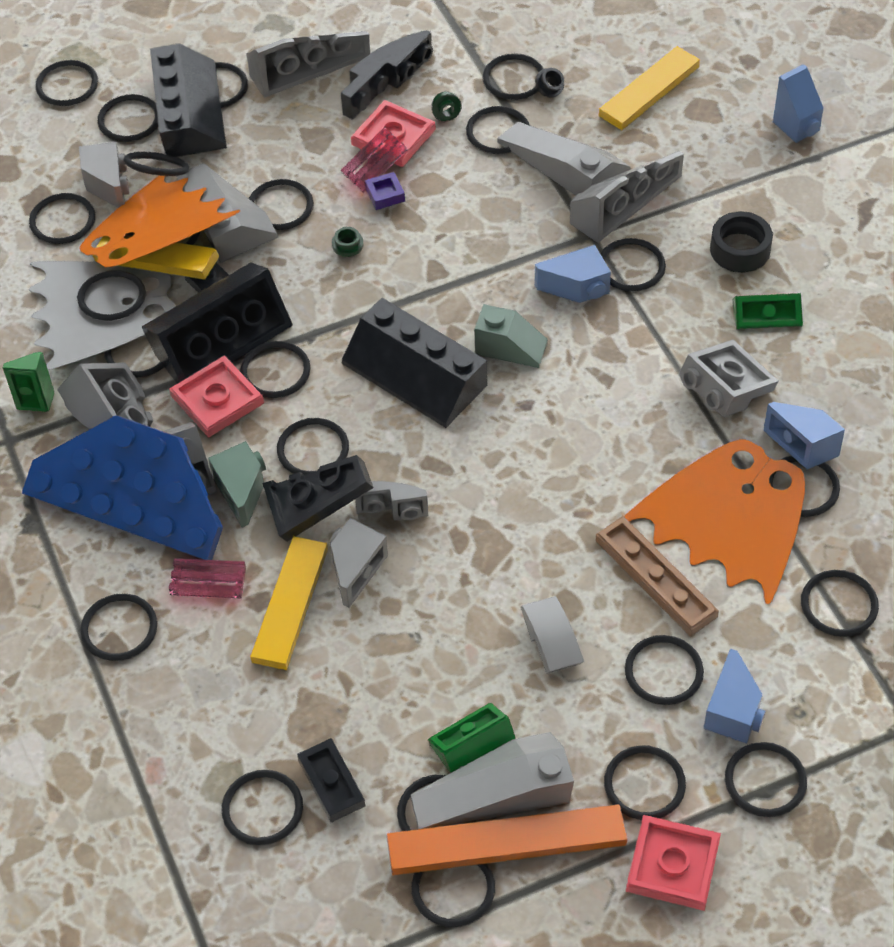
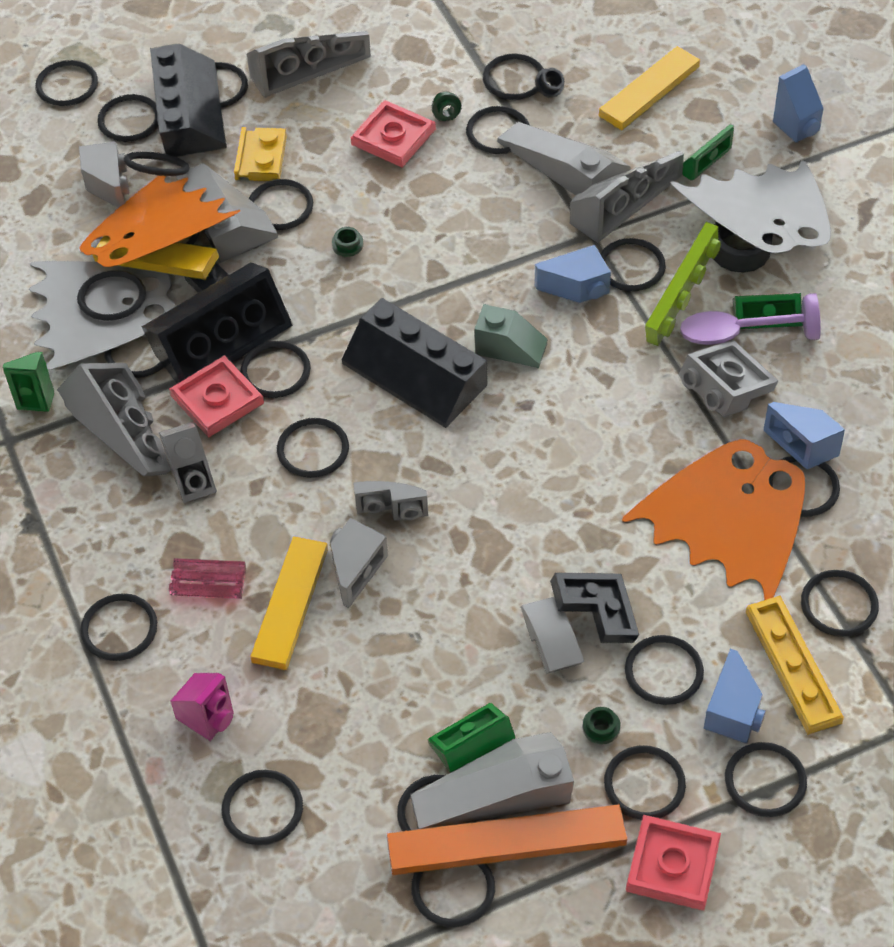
(78, 235): black tyre -> none
(131, 482): blue plate -> none
(204, 704): none -> dark pink slope
(239, 479): sand green slope -> none
(260, 154): none -> yellow plate
(314, 496): black wing -> none
(331, 780): black plate -> none
(378, 162): clear pink tile -> none
(383, 67): black slope -> none
(385, 190): plate -> none
(603, 596): none -> black plate
(603, 716): none -> dark green plate
(657, 576): medium nougat tile -> none
(678, 291): none -> lime plate
(708, 153): none -> green slope
(720, 327): none -> lavender piece
(752, 203): none -> piece
(794, 665): none -> yellow tile

